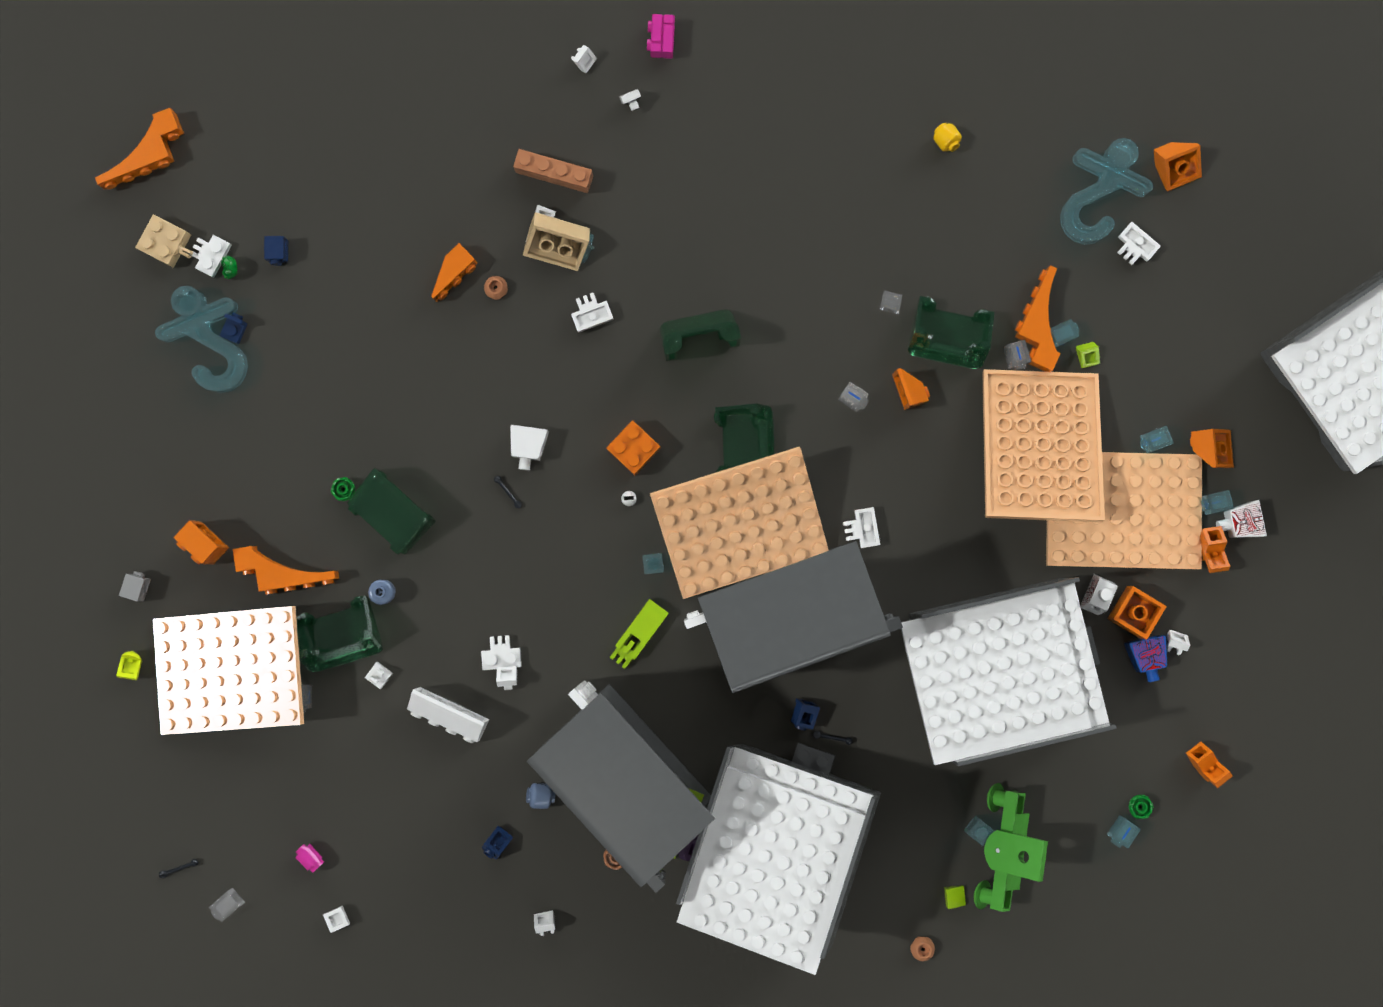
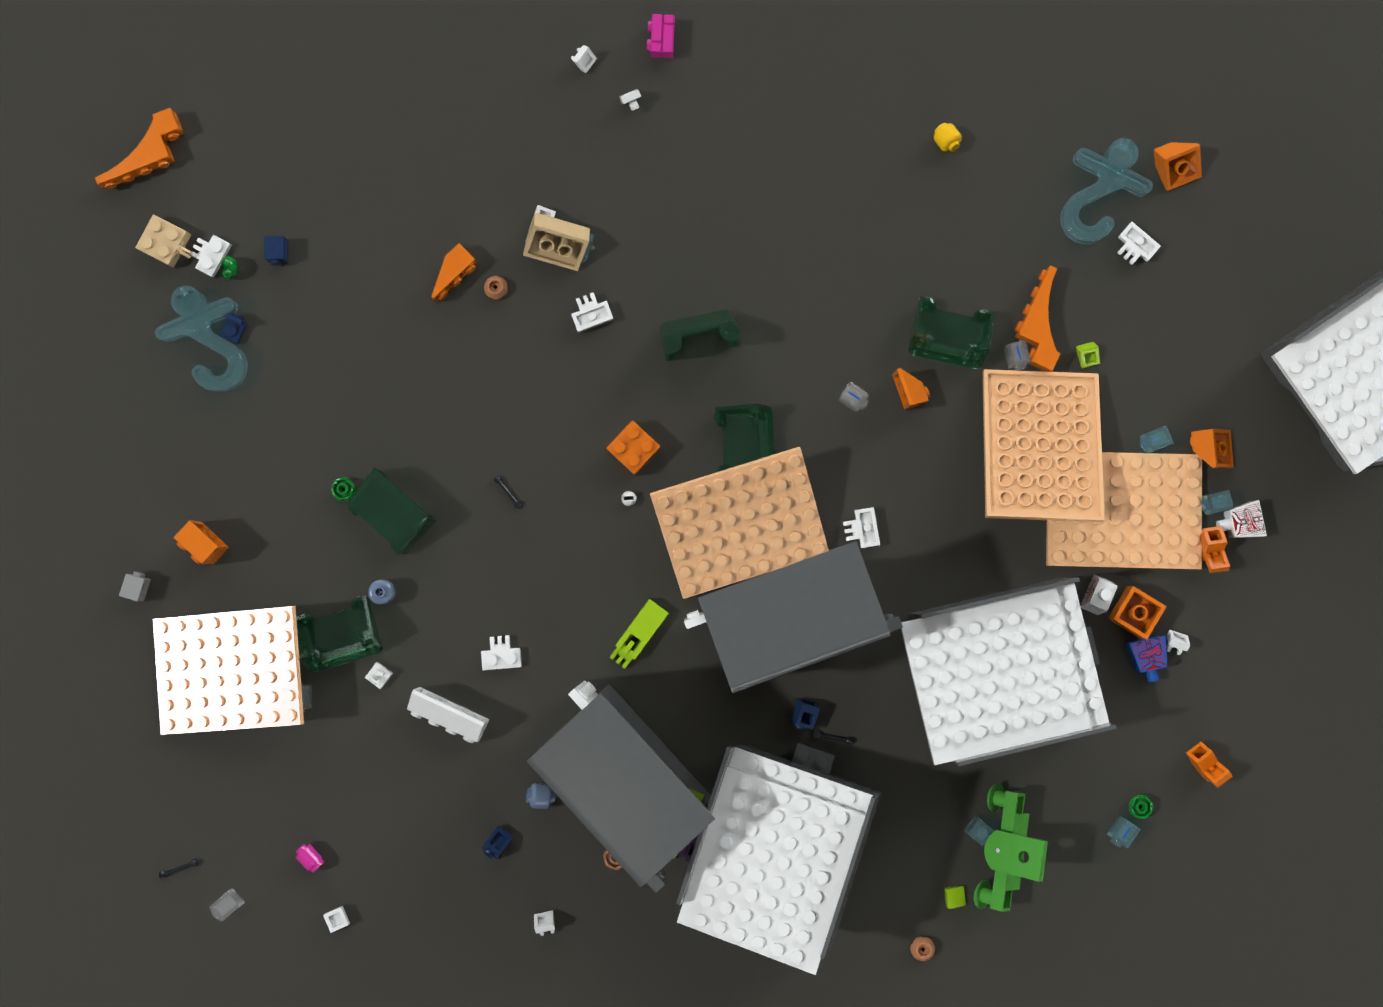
(129, 665): neon yellow plate -> none
(276, 576): orange arch -> none
(506, 677): white tile -> none
(527, 444): white torso -> none
(553, 171): nougat brick -> none
(653, 563): clear light blue brick -> none
(890, 302): clear slope -> none
(1064, 333): clear light blue brick -> none

